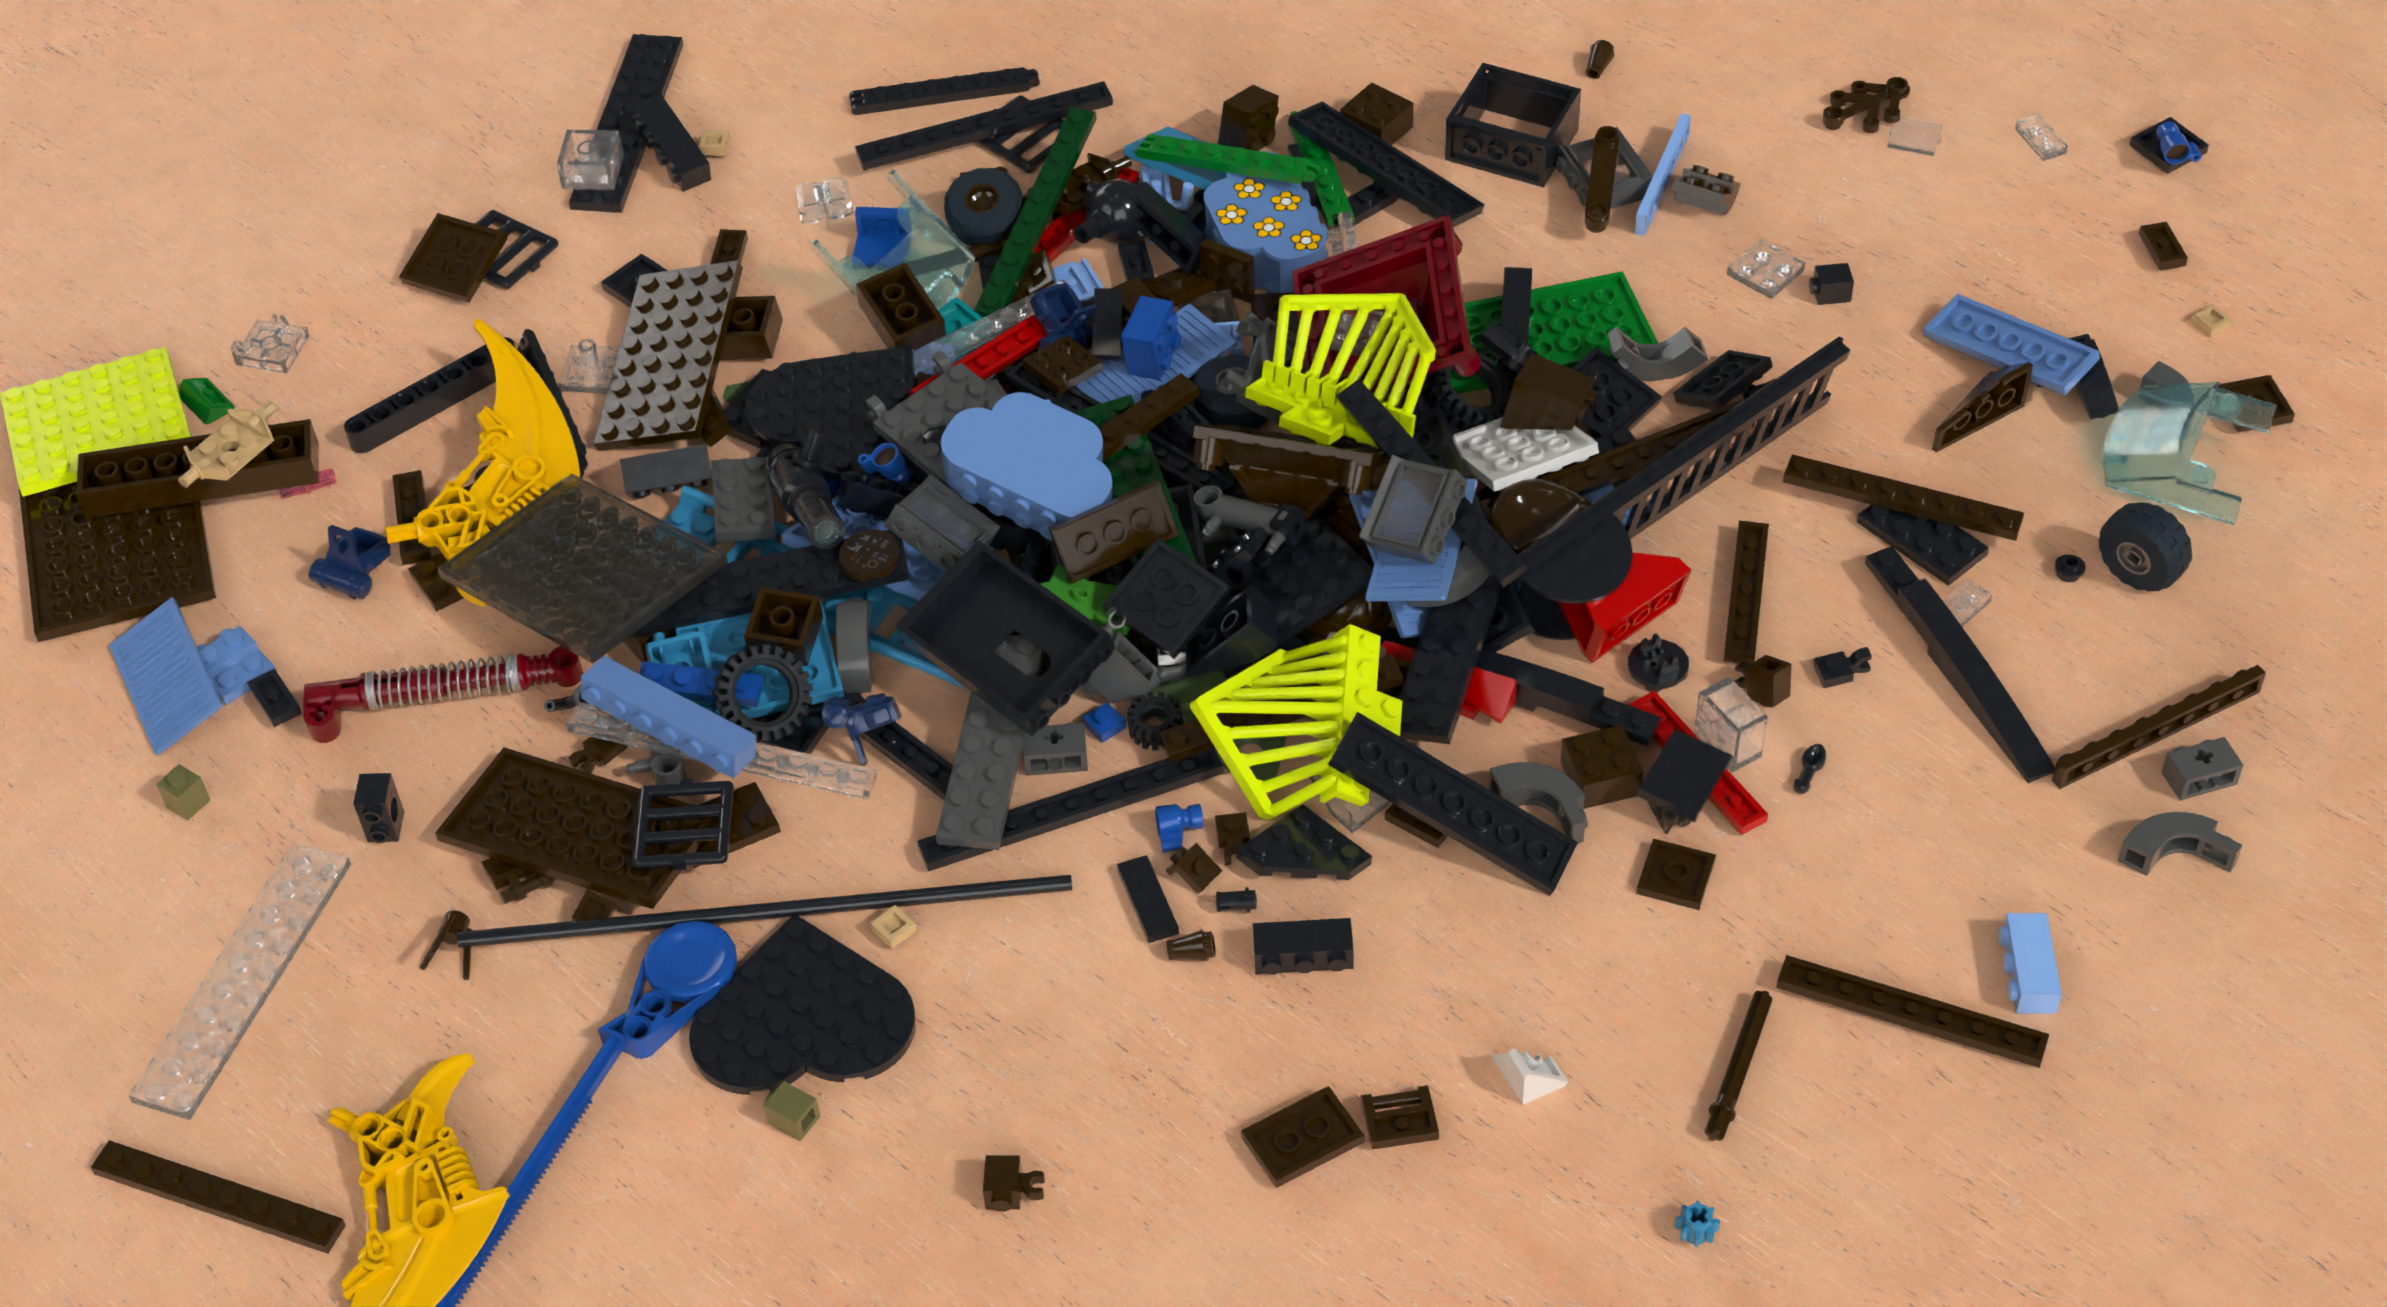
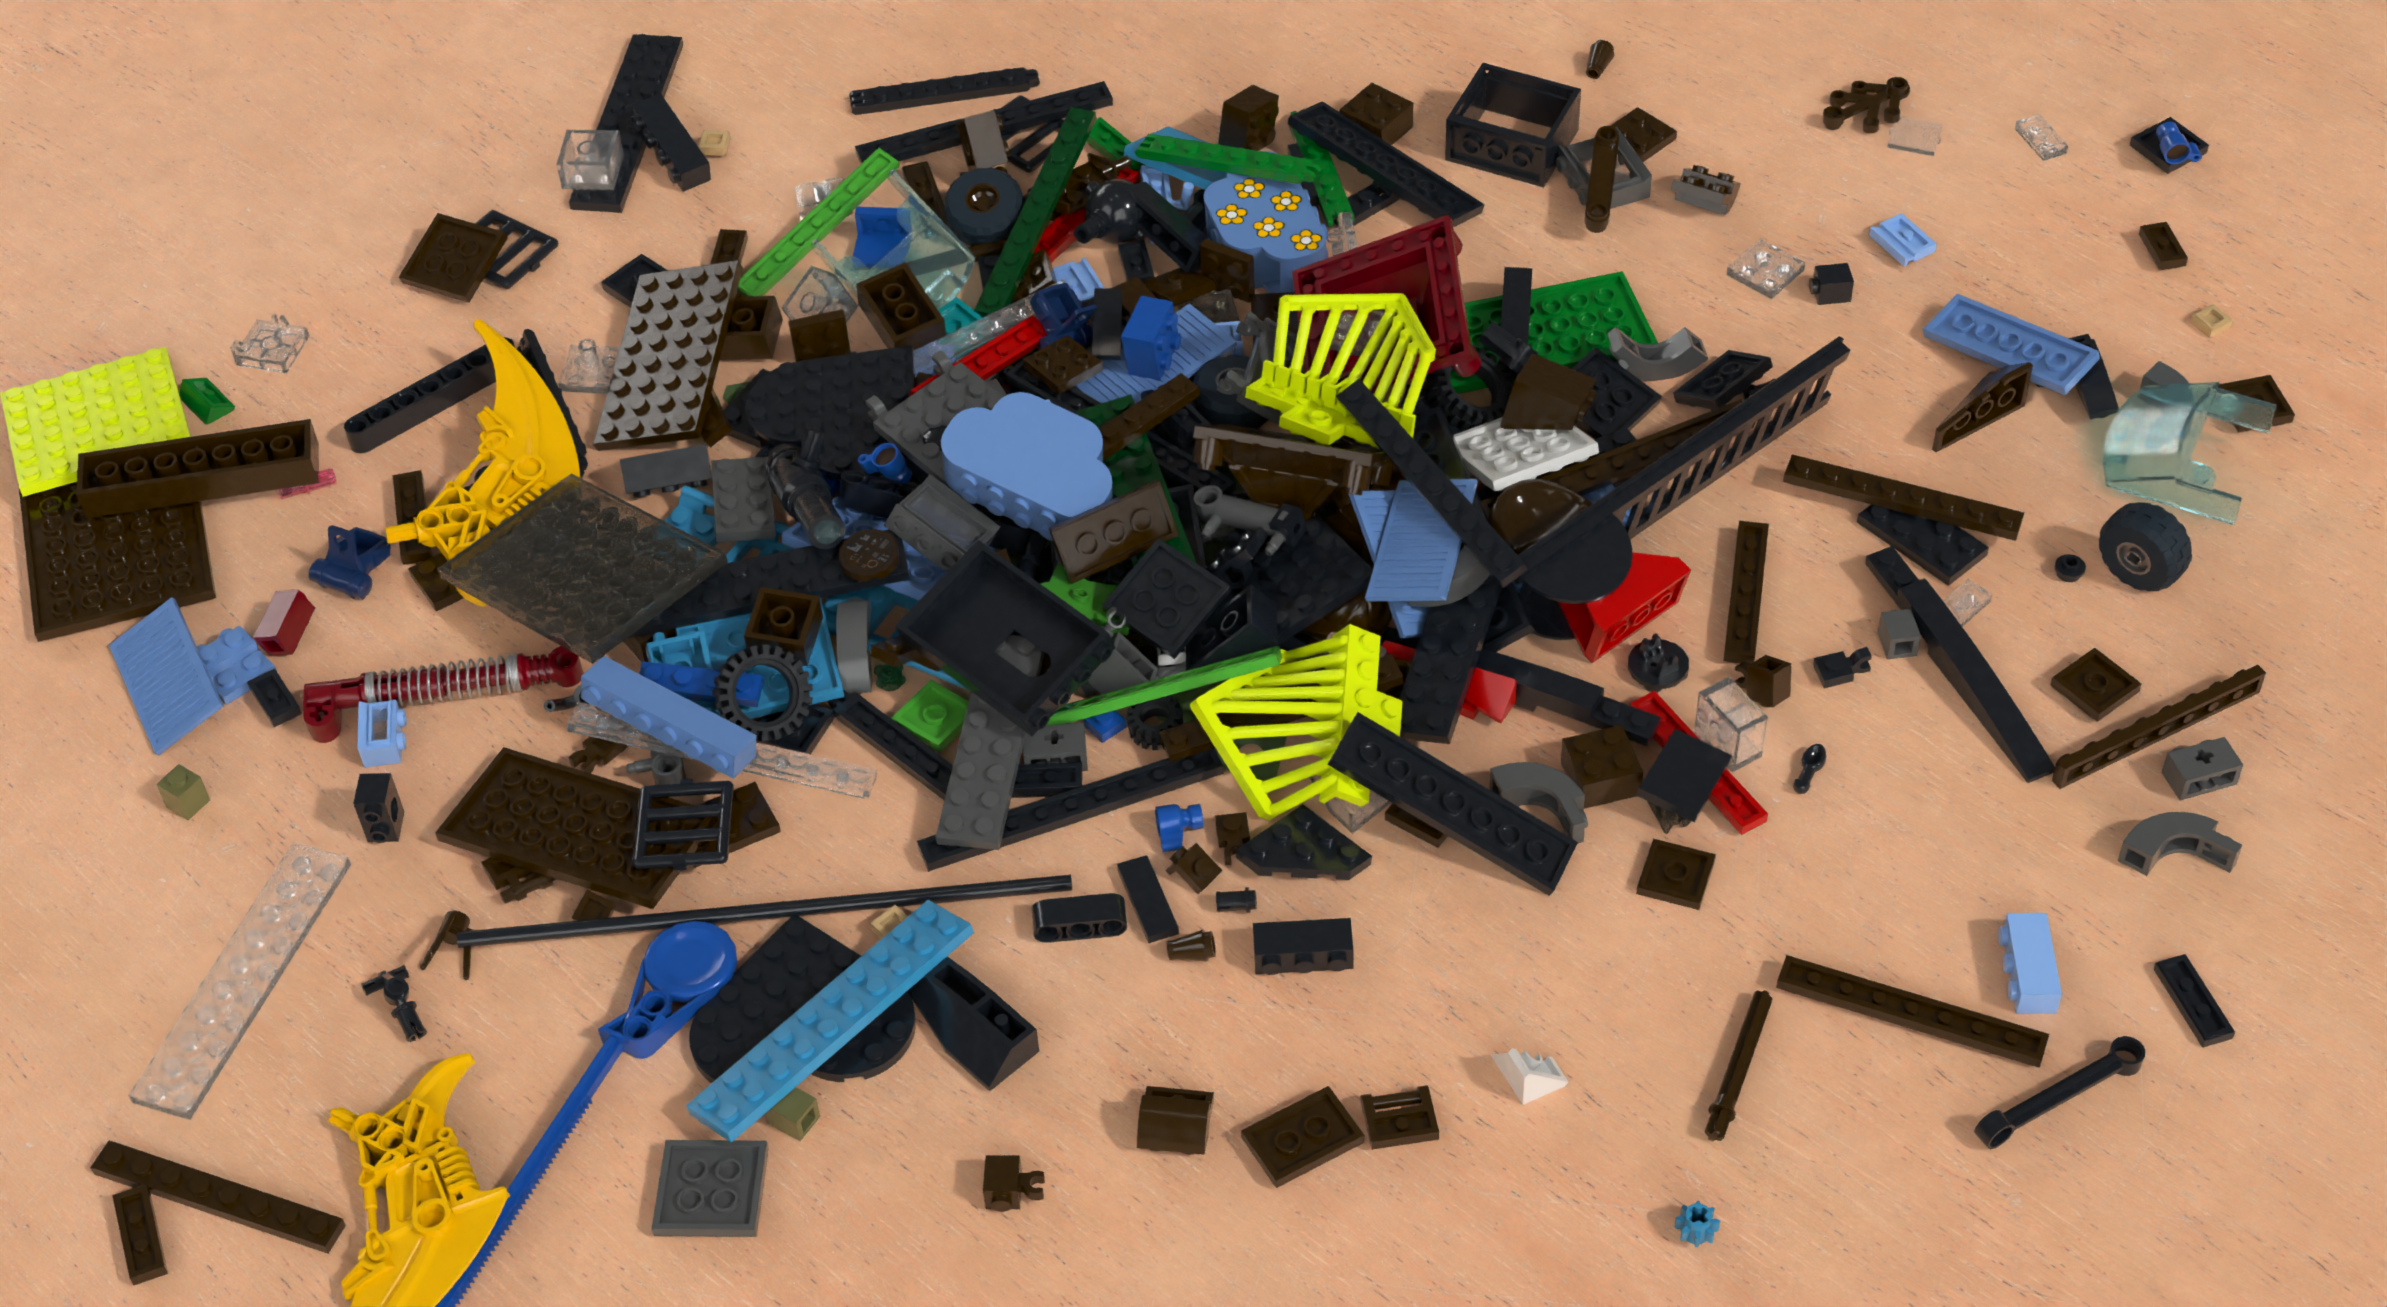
(140, 1234): none -> dark brown plate
(243, 431): tan plate -> none
(284, 622): none -> dark red brick
(381, 733): none -> light blue window
(396, 994): none -> black pin
(710, 1188): none -> dark grey plate
(817, 224): none -> bright green tile
(817, 294): none -> clear slope
(819, 336): none -> dark brown plate
(829, 1020): none -> dark azure plate
(859, 718): dark blue piece -> none
(889, 677): none -> clear green plate
(897, 652): none -> dark brown plate
(921, 180): none -> dark brown tile
(933, 715): none -> bright green plate
(974, 1023): none -> black wedge
(982, 140): none -> dark brown brick
(1047, 778): none -> black plate
(1079, 918): none -> black beam
(1110, 142): none -> green plate
(1167, 686): none -> bright green tile
(1174, 1120): none -> dark brown brick
(1413, 510): dark grey window -> none
(1645, 133): none -> dark brown plate
(1662, 174): light blue tile -> none
(1899, 634): none -> dark grey brick
(1902, 239): none -> light blue plate
(1999, 1126): none -> black piece
(2096, 684): none -> dark brown plate
(2194, 1000): none -> black tile

